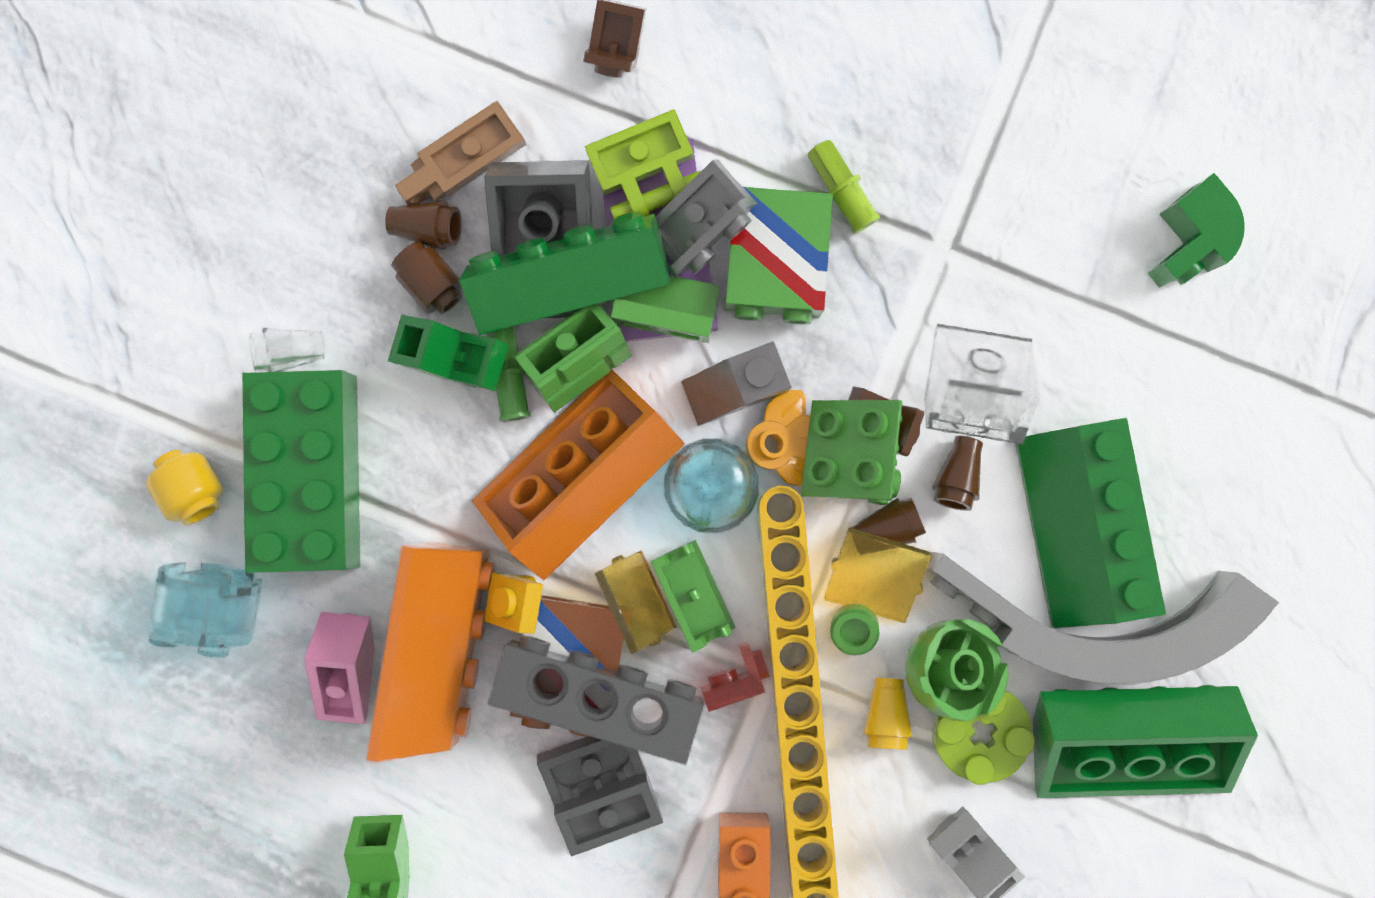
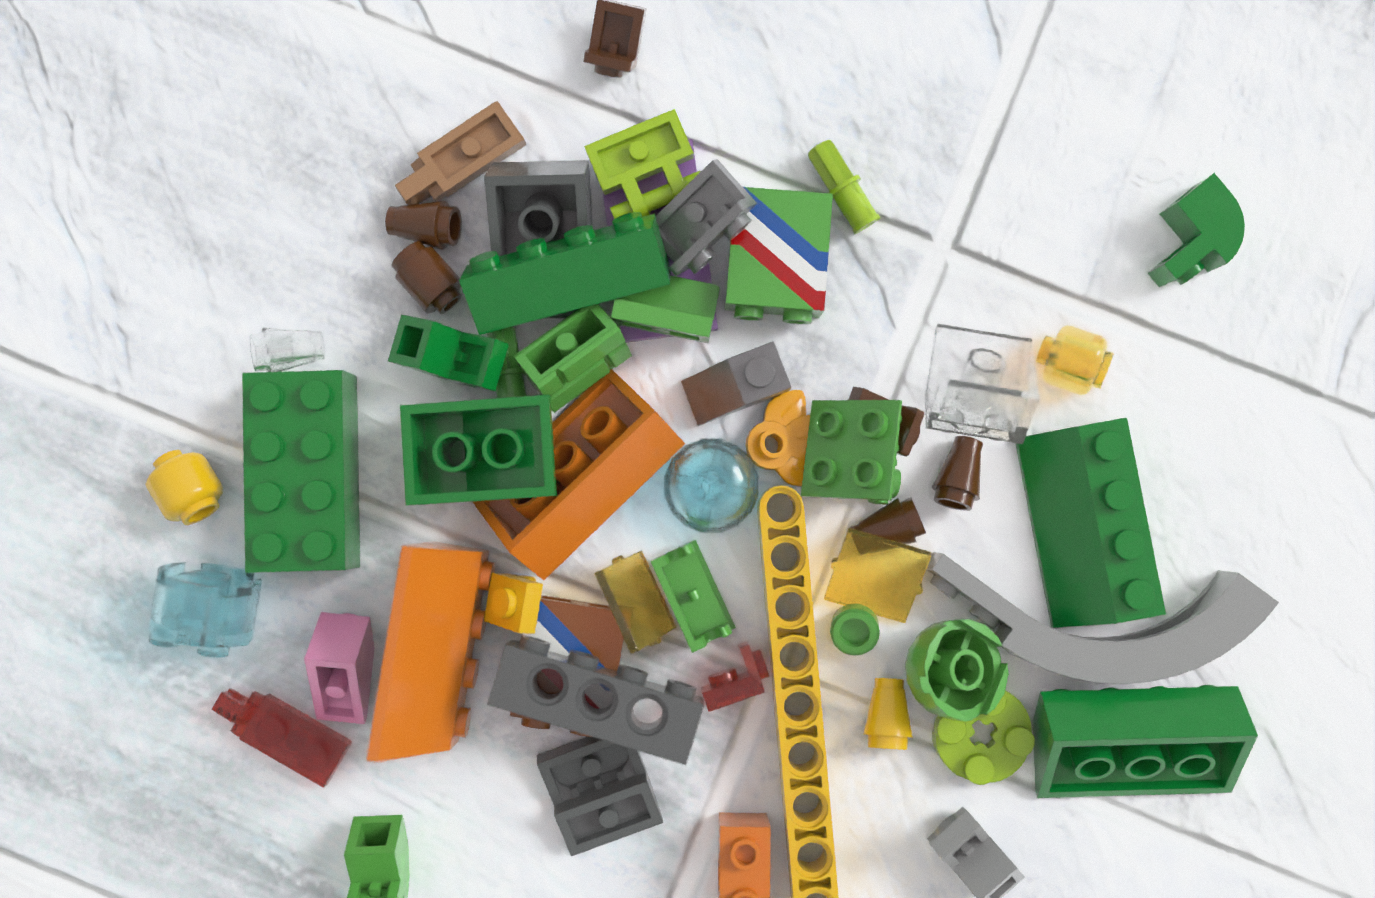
(284, 734): none -> clear red hinge
(478, 450): none -> green slope
(1075, 360): none -> clear yellow head

